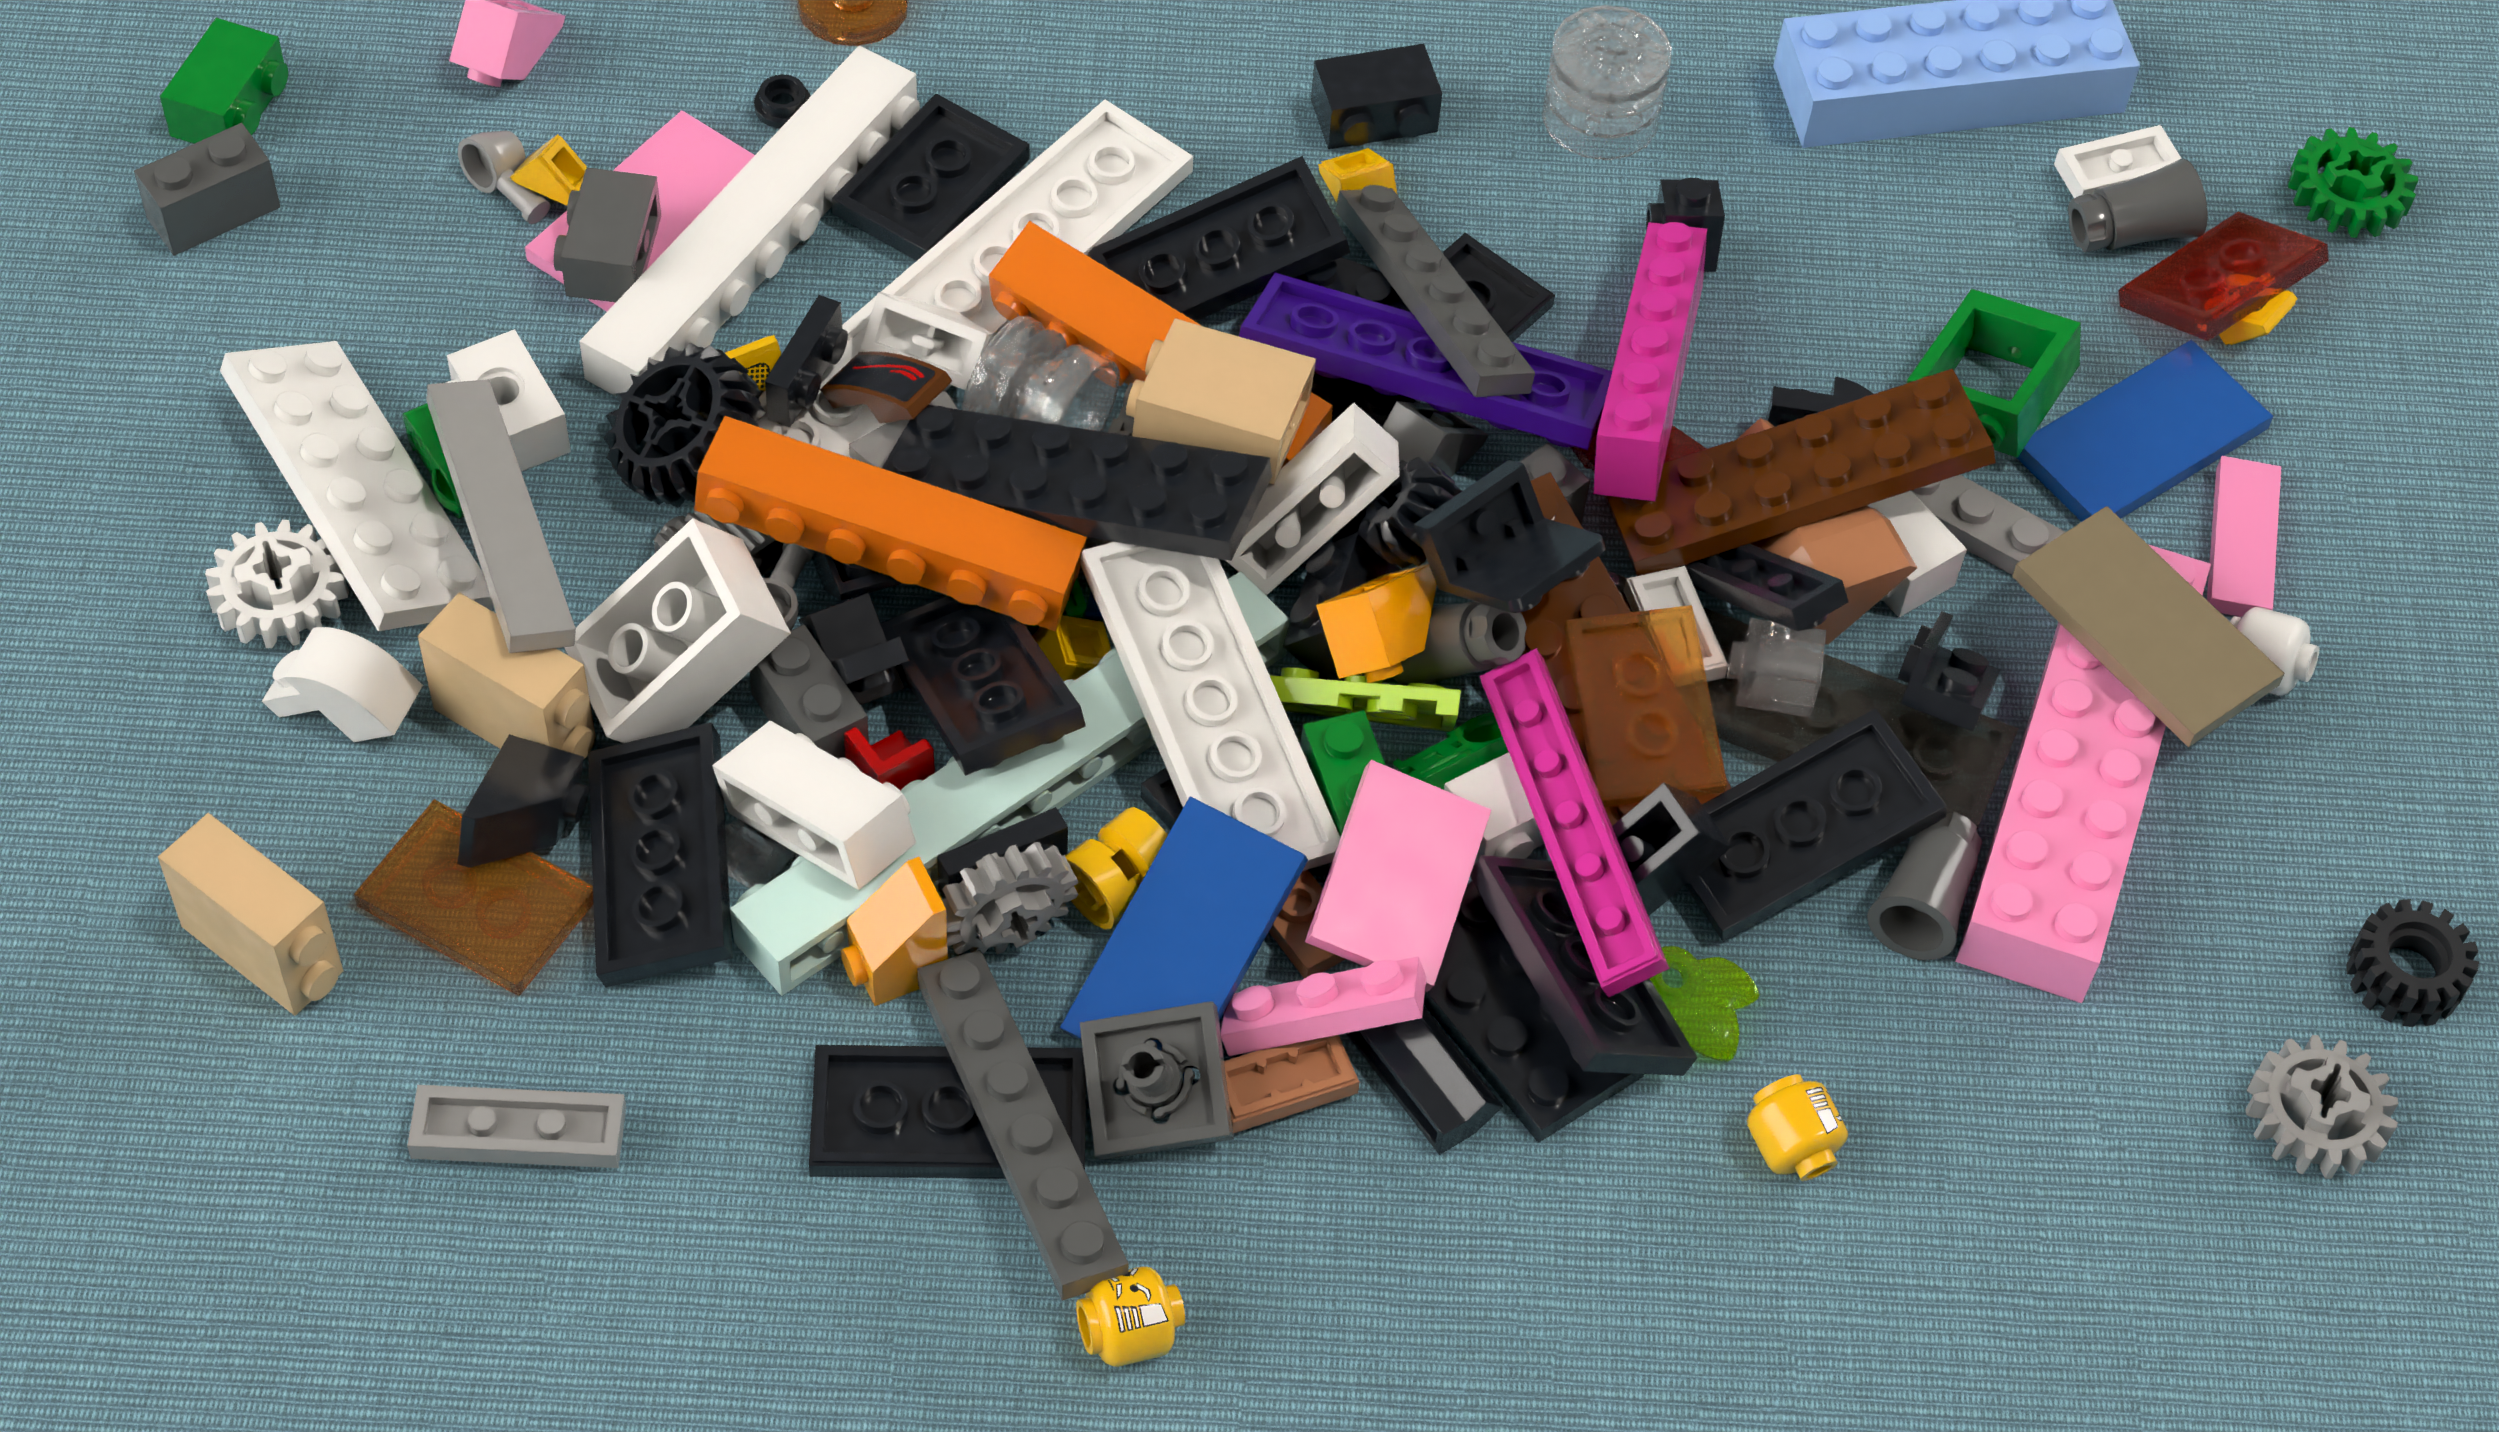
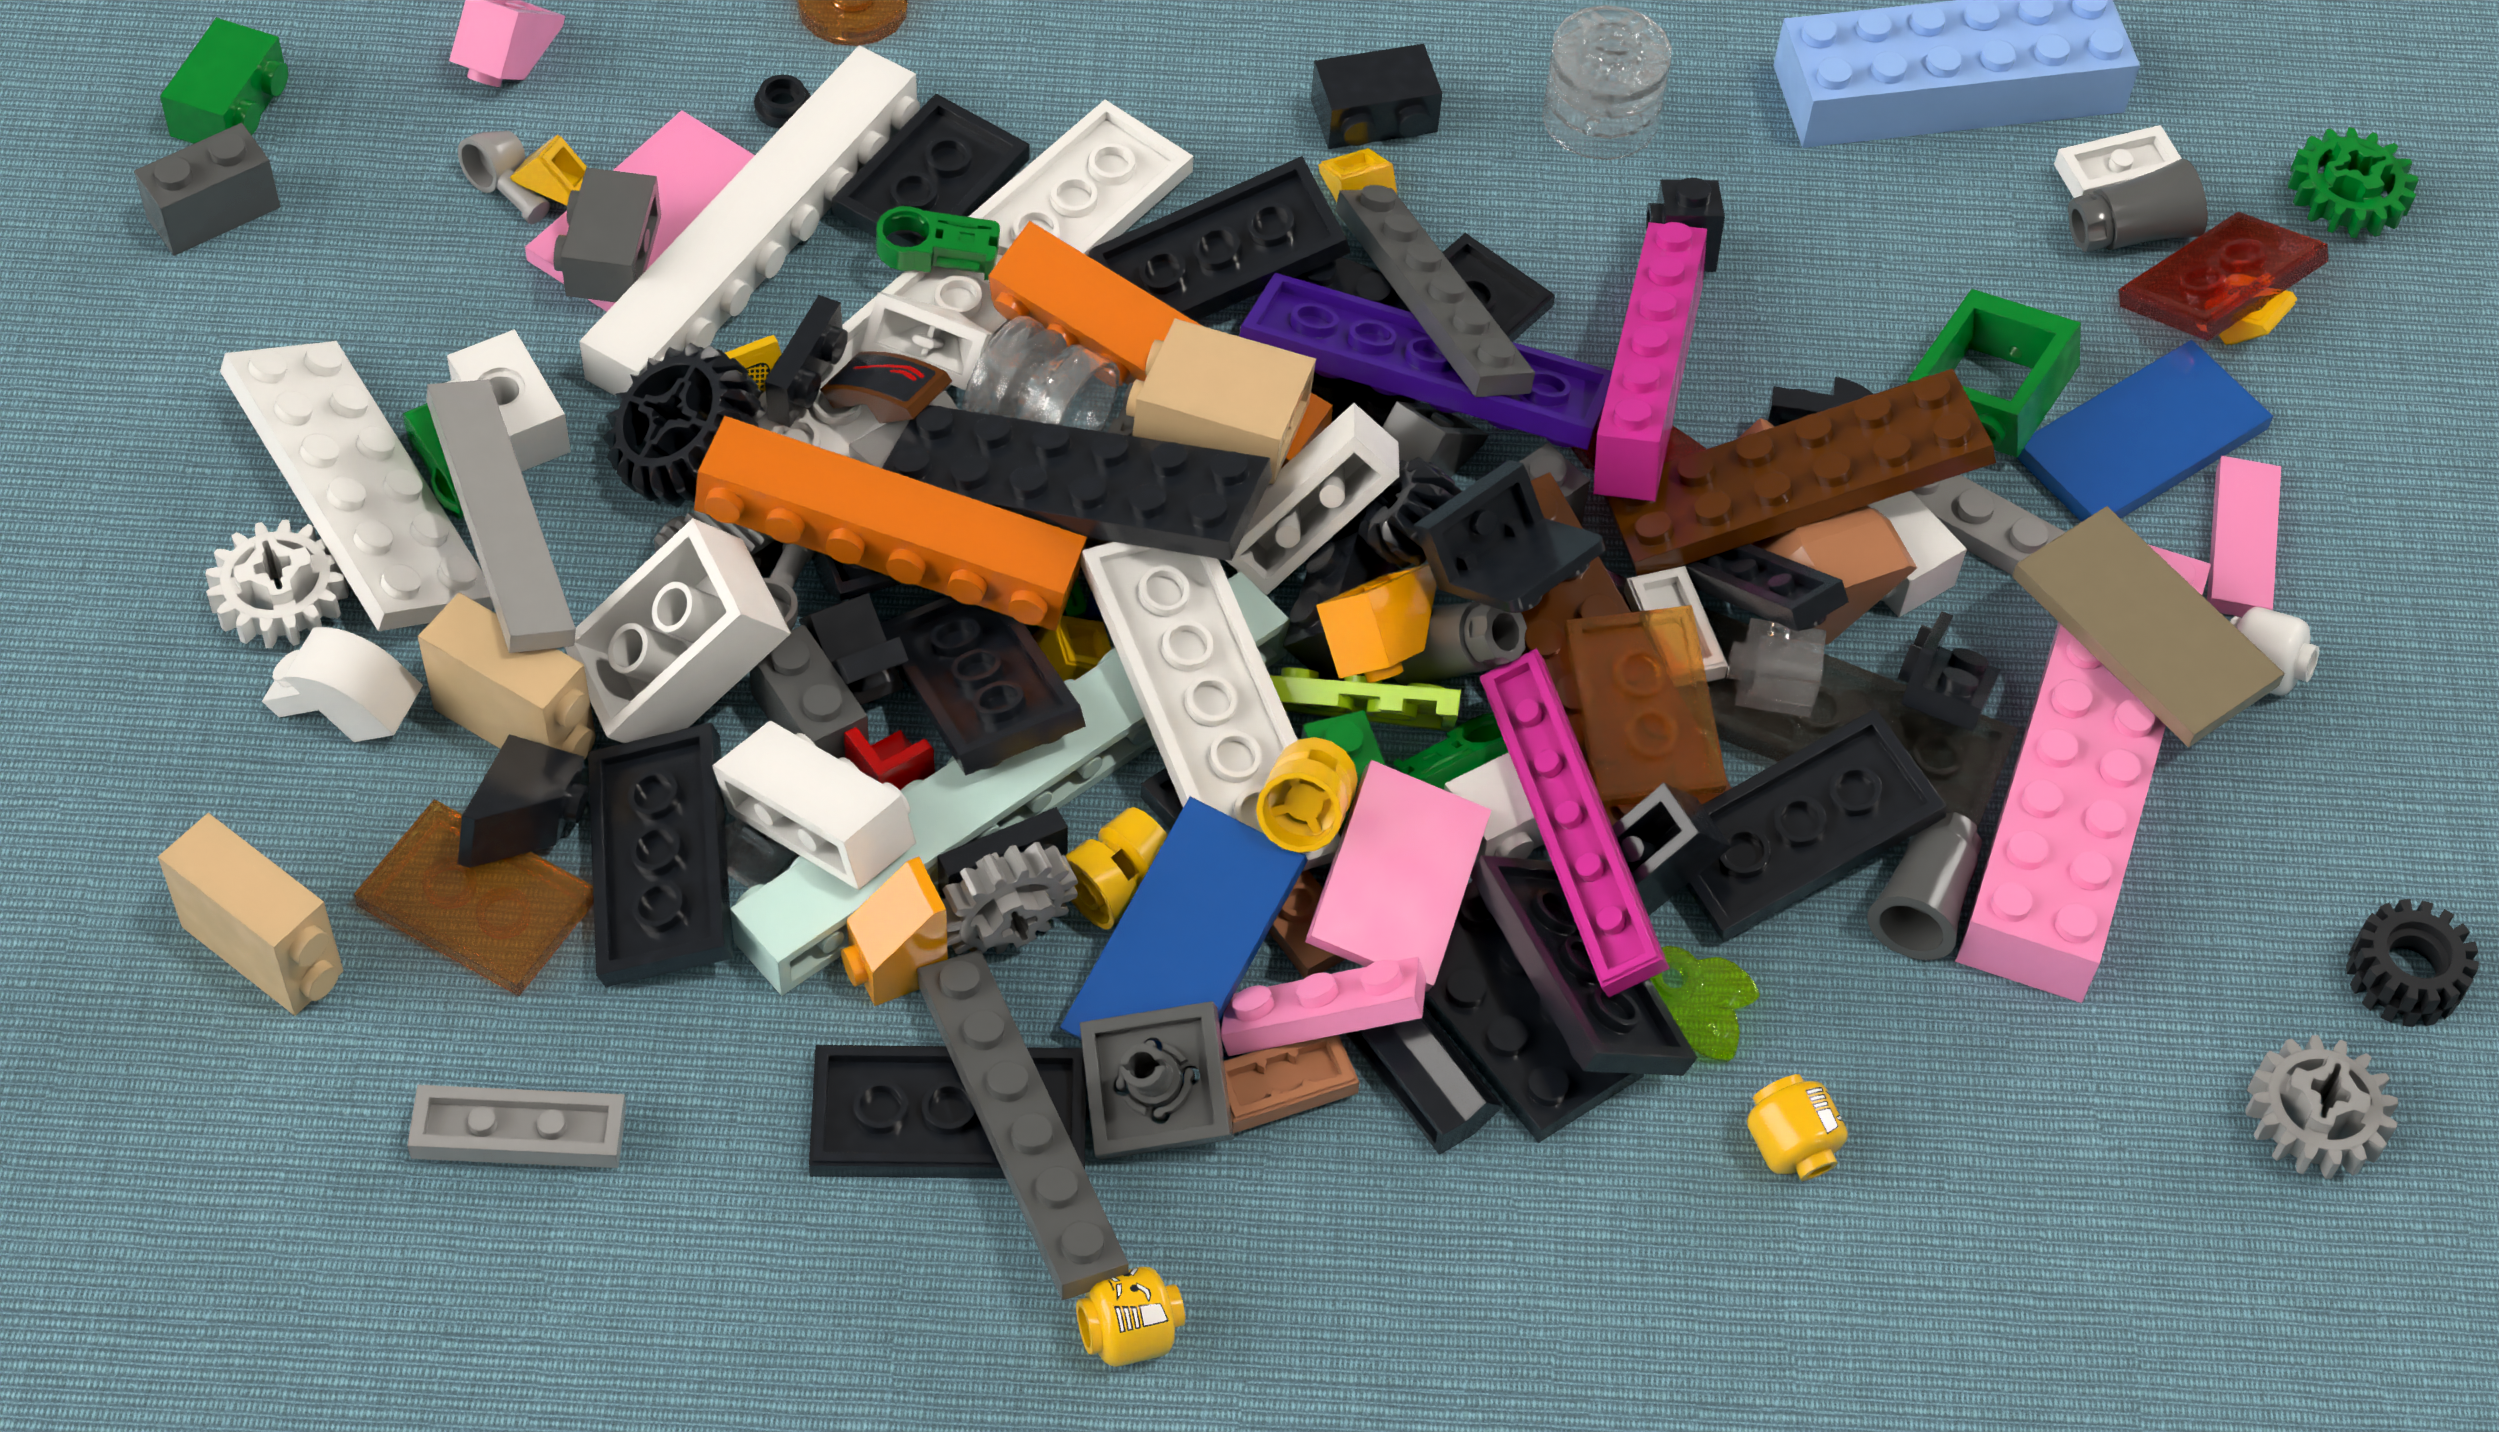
(949, 242): none -> green piece
(1307, 795): none -> yellow wheel

